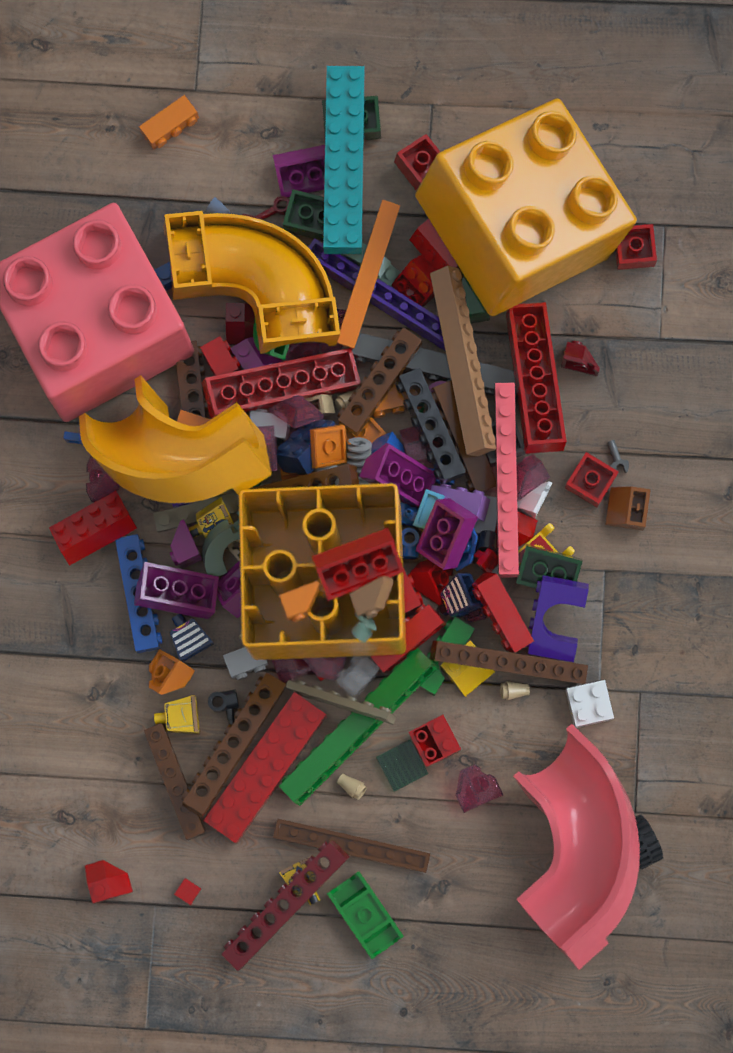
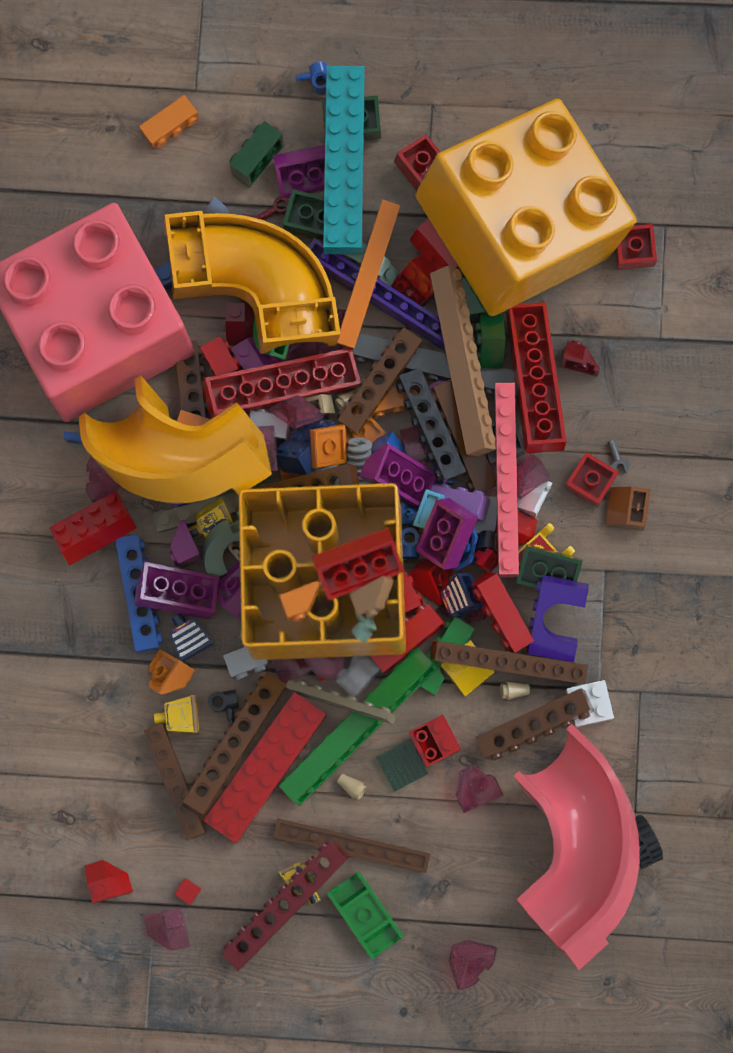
(168, 928): none -> clear pink slope
(256, 154): none -> dark green brick
(317, 72): none -> blue piece
(469, 960): none -> clear pink slope
(488, 740): none -> reddish brown brick
(490, 341): none -> dark green brick

